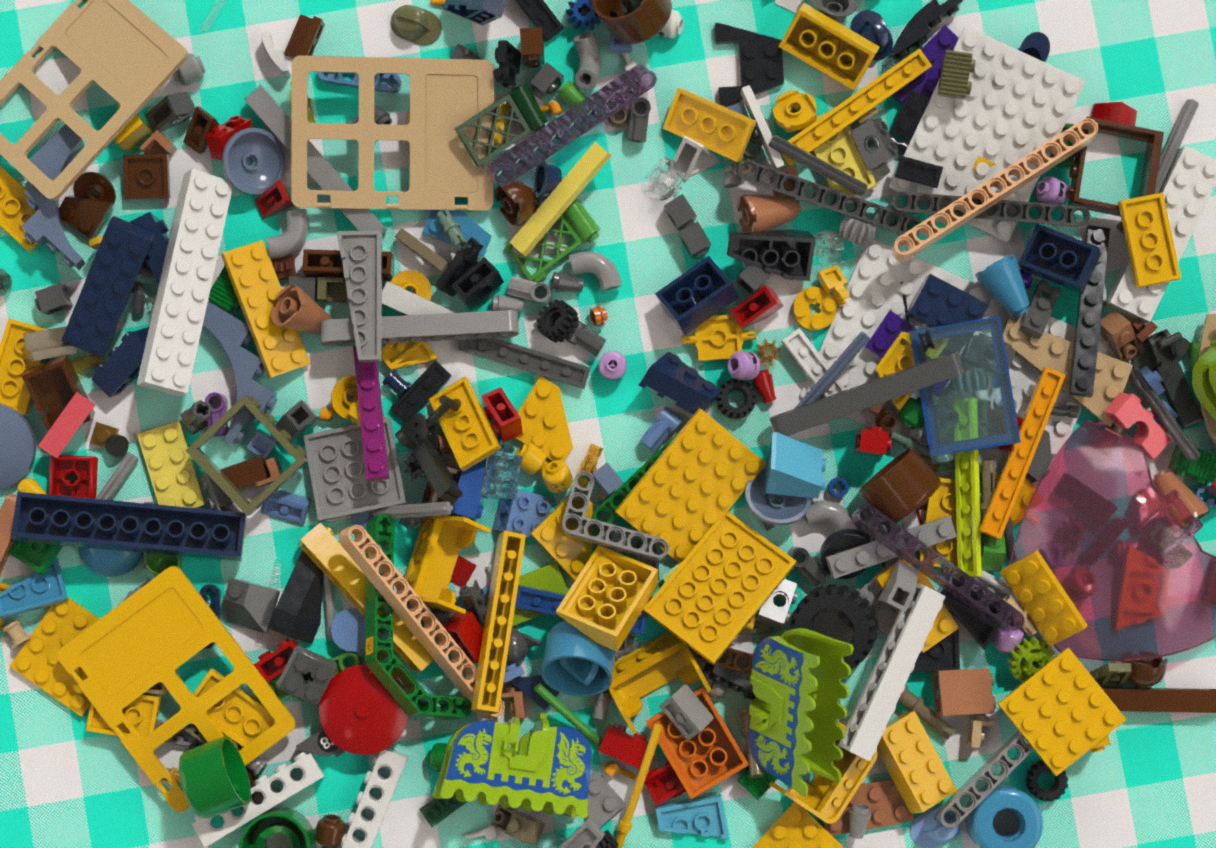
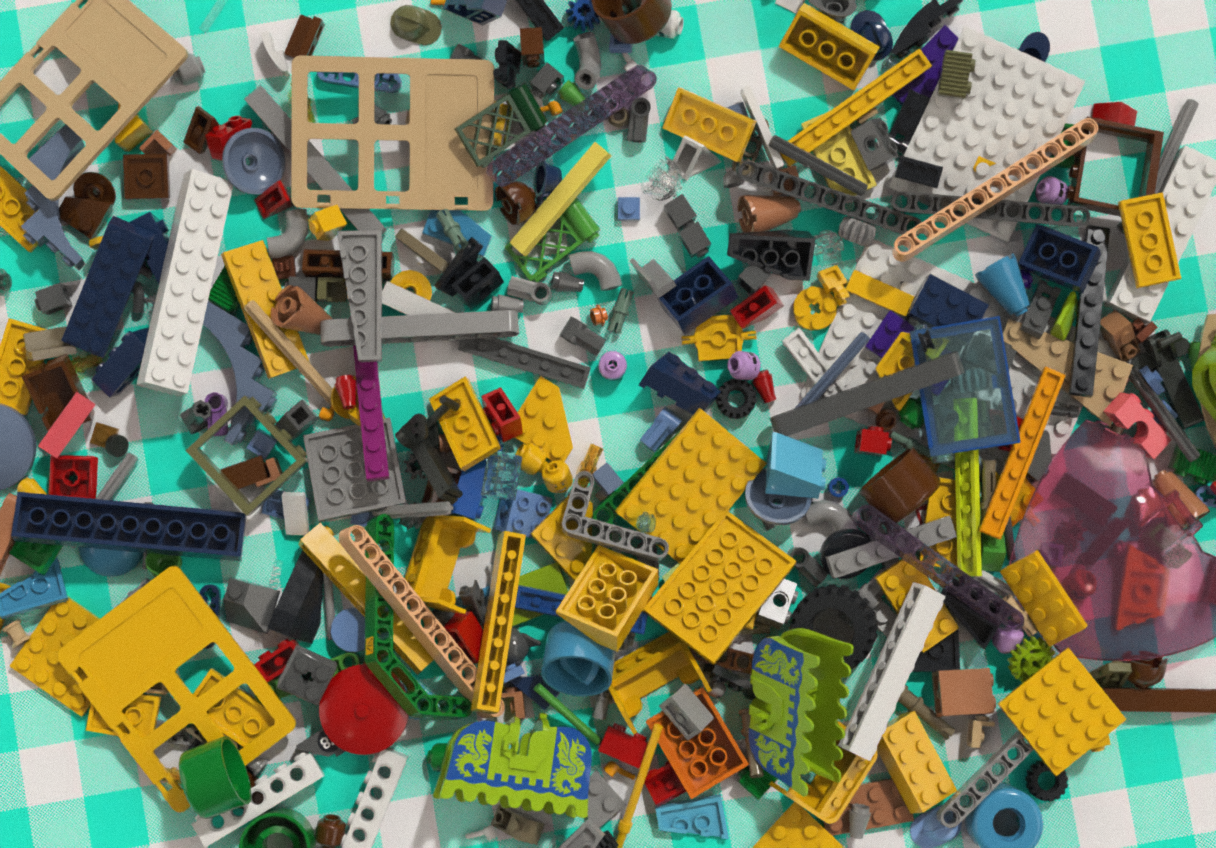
(171, 111): dark grey slope -> none
(171, 466): light yellow plate -> none
(217, 499): light grey hinge -> none
(289, 350): none -> tan axle
(295, 513): none -> white tile
(327, 223): none -> yellow slope
(346, 390): none -> red cone
(396, 383): dark blue bush -> none
(407, 354): yellow wing -> none
(420, 391): black tile -> none
(439, 809): clear green slope -> none
(462, 571): red sticker -> none
(564, 326): black tyre -> none
(620, 310): none -> sand green pin
(628, 208): none -> medium blue plate
(646, 522): none -> clear light blue plate
(654, 277): none -> light grey panel
(759, 62): black wing -> none
(774, 351): clear orange gear -> none
(800, 119): yellow plate -> none
(879, 293): none -> yellow tile
(900, 586): light grey slope -> none
(1065, 317): none -> lime slope

